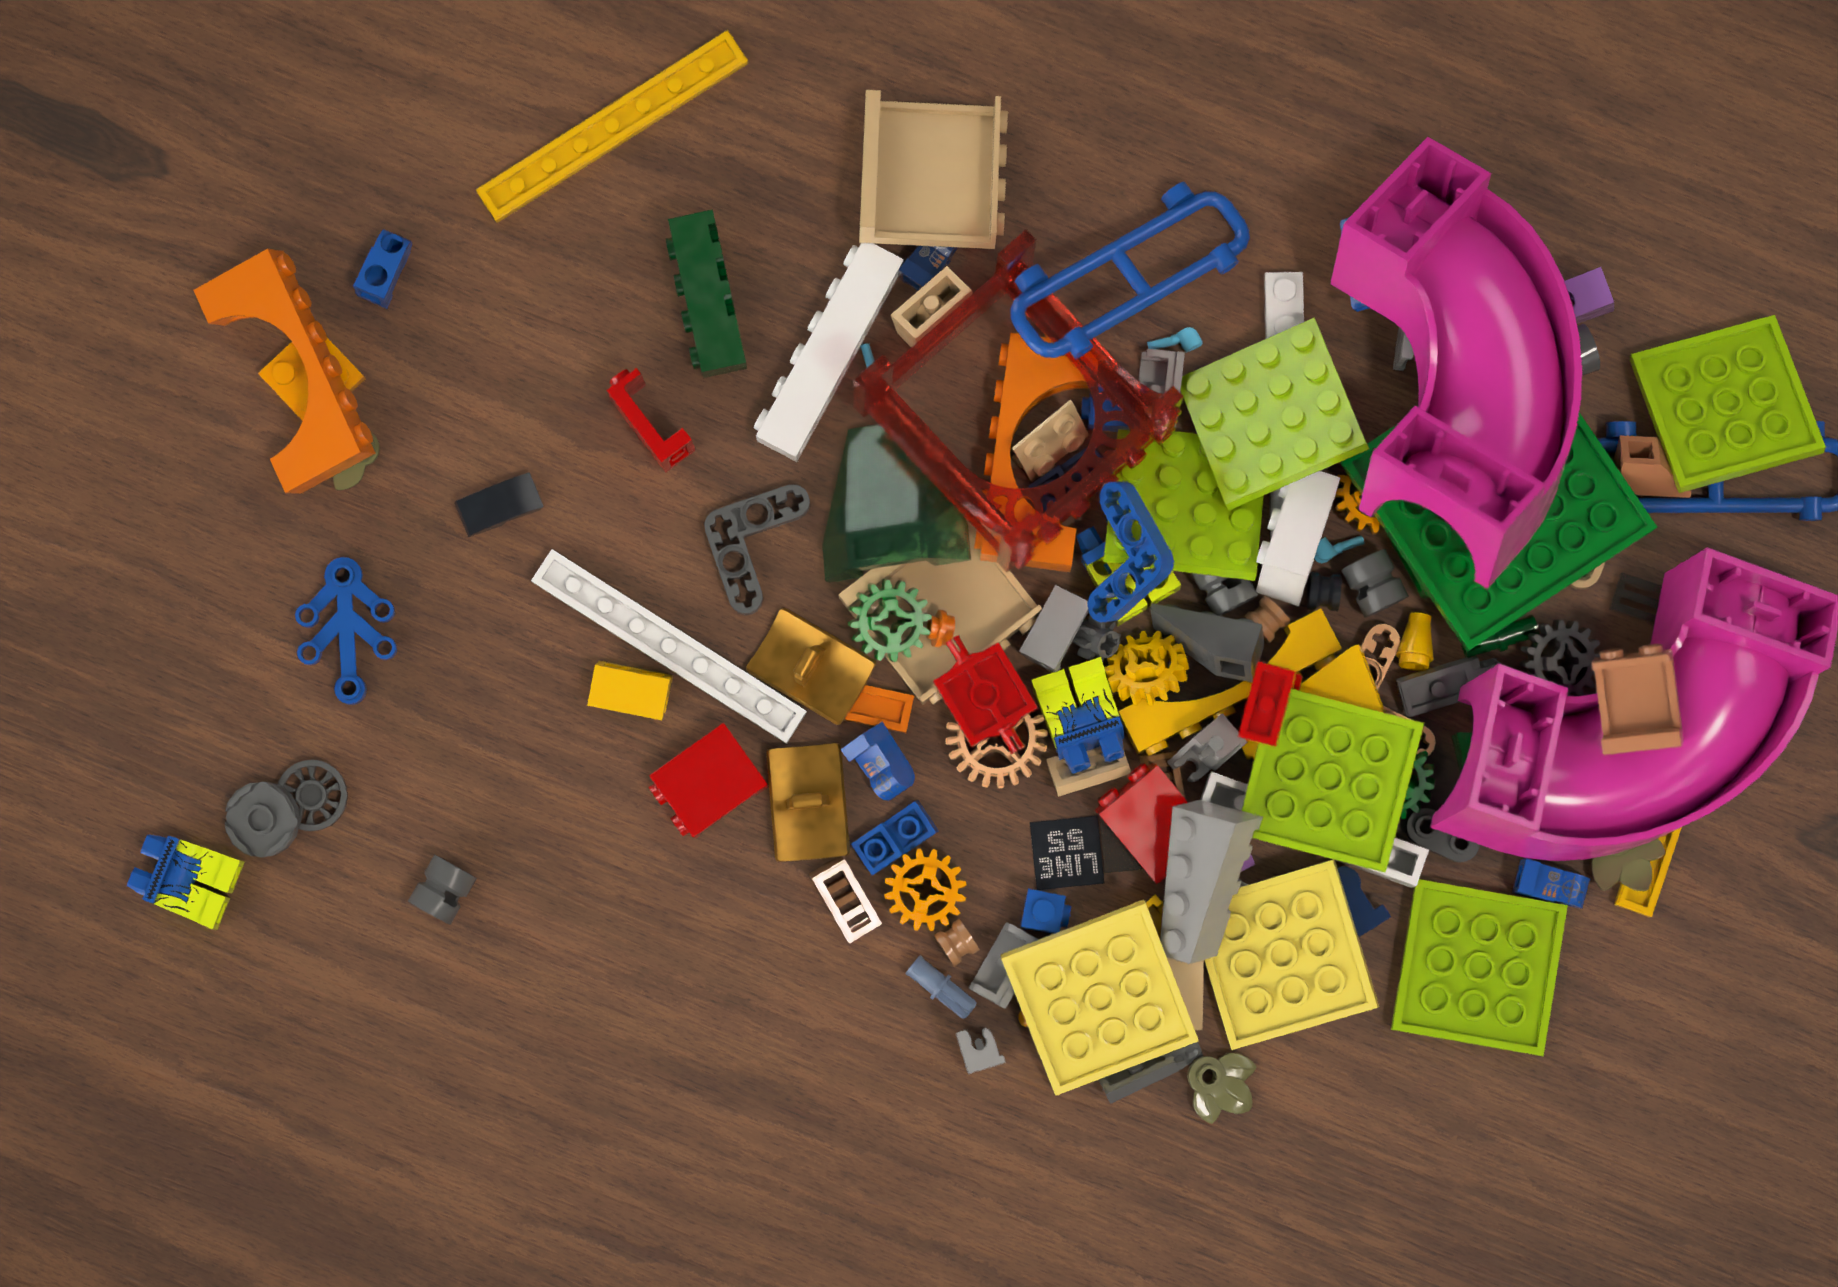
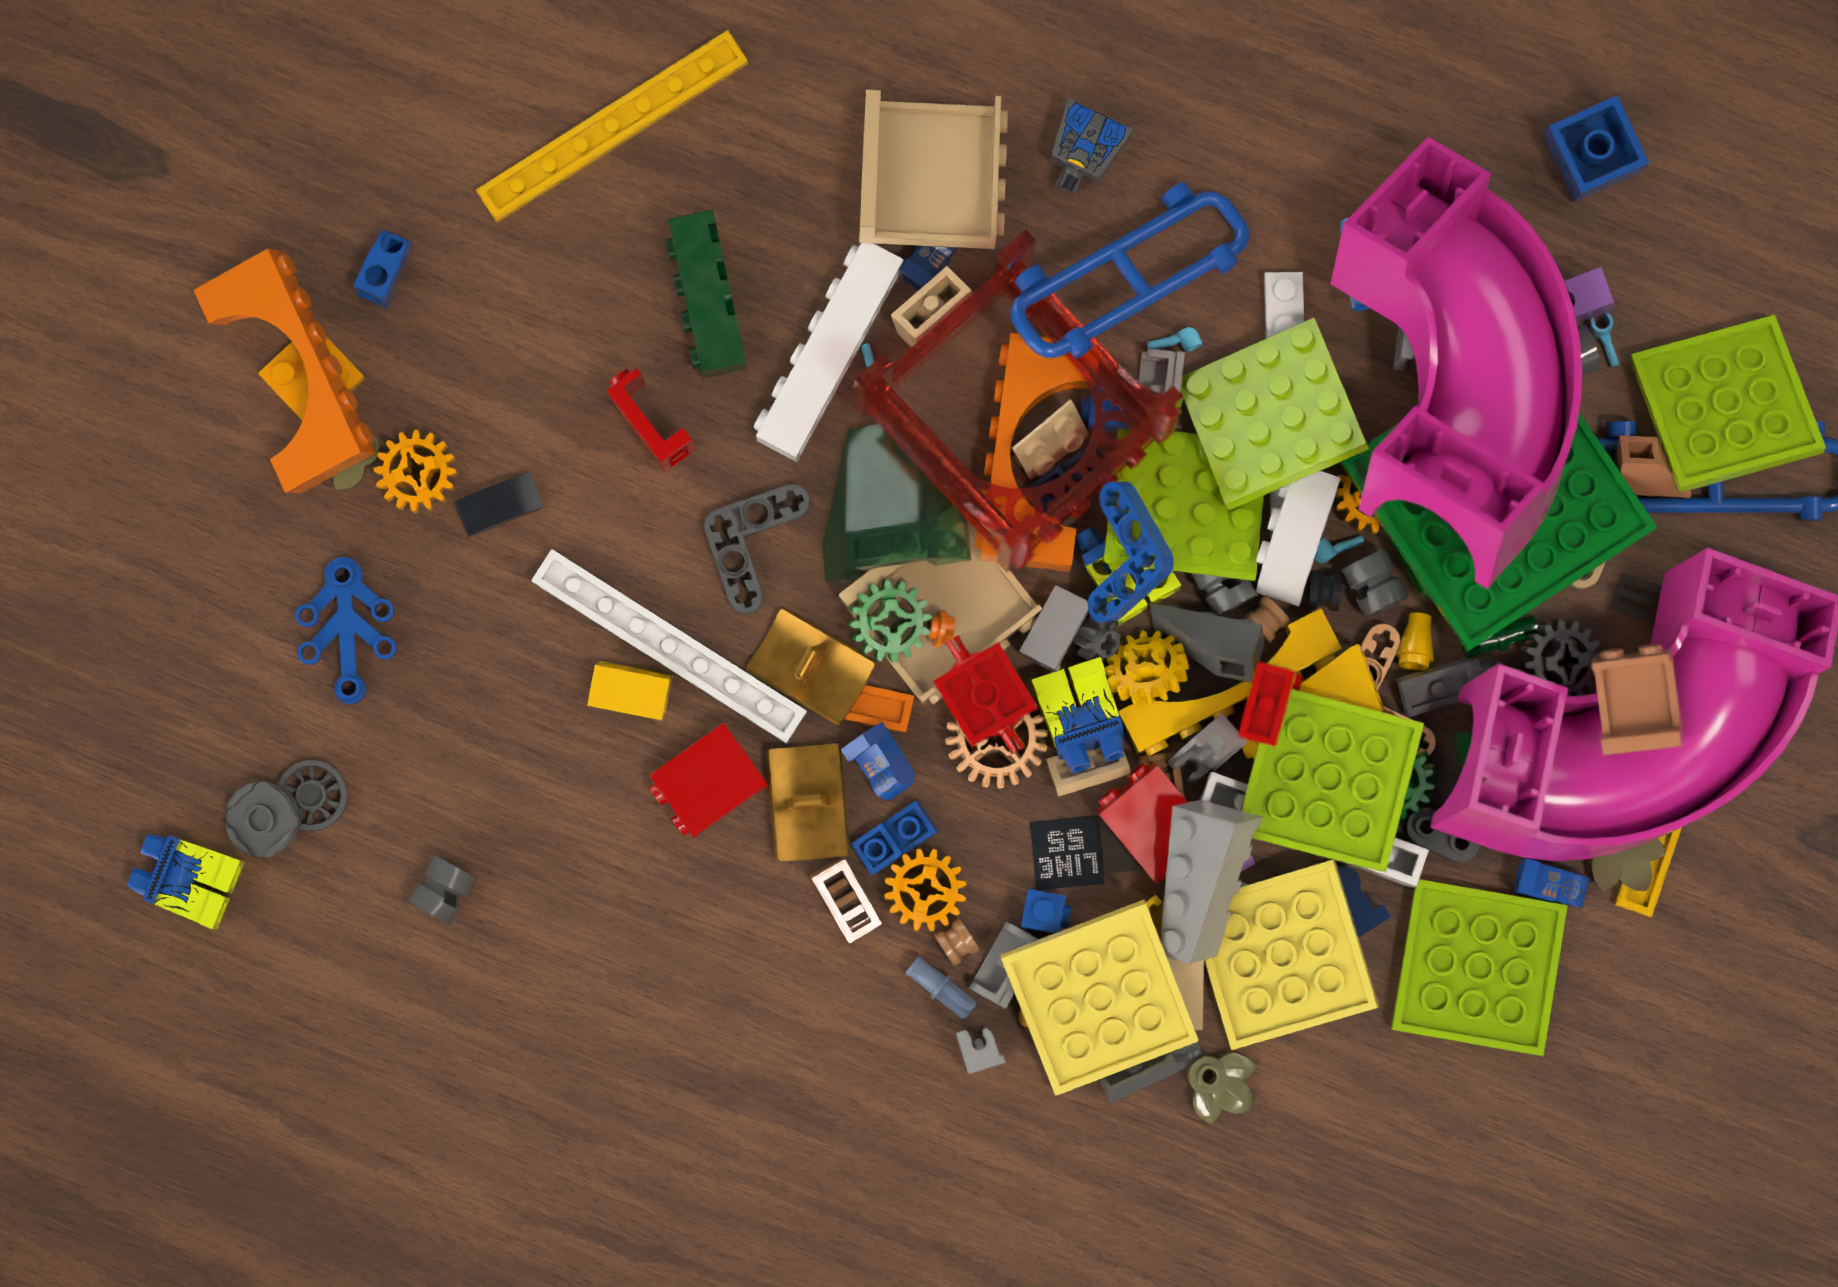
(399, 477): none -> light orange gear
(1086, 146): none -> torso
(1595, 148): none -> blue brick
(1605, 338): none -> medium azure hand

